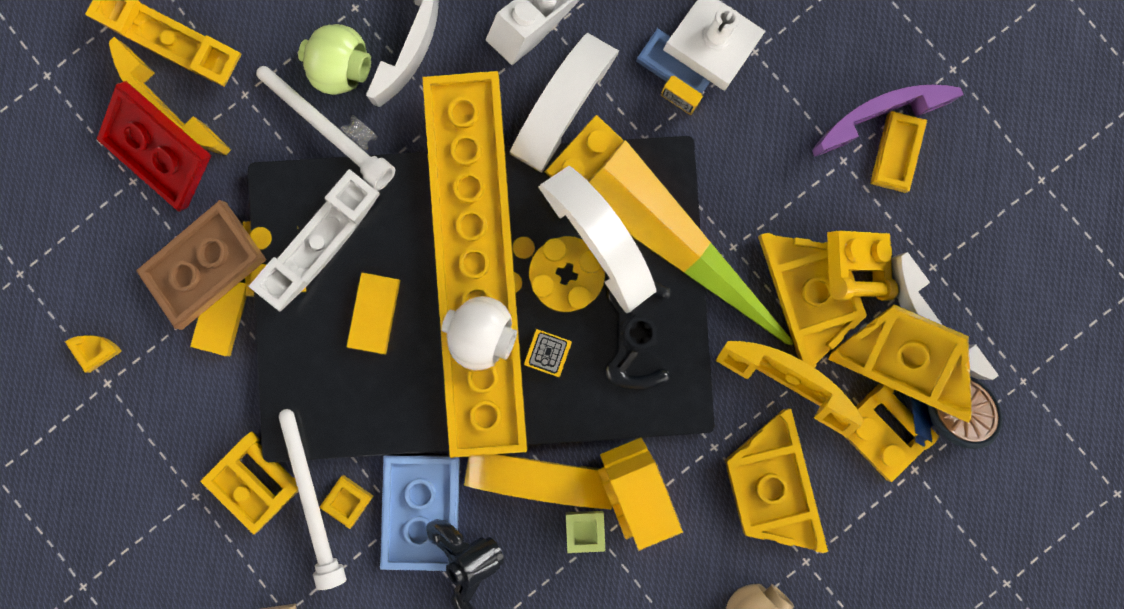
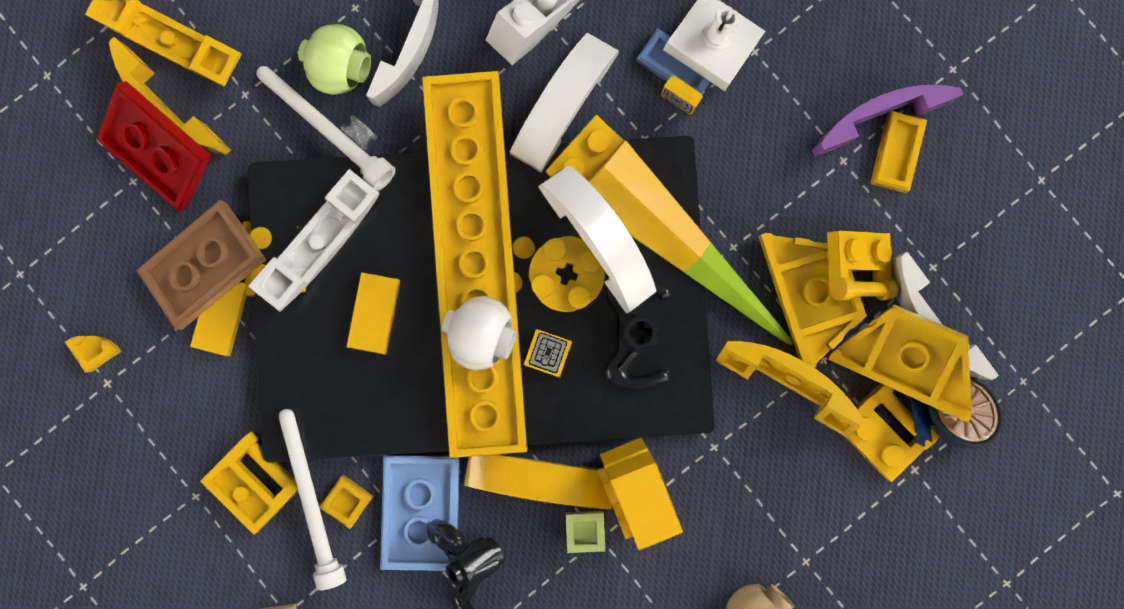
(775, 487): yellow wing -> none

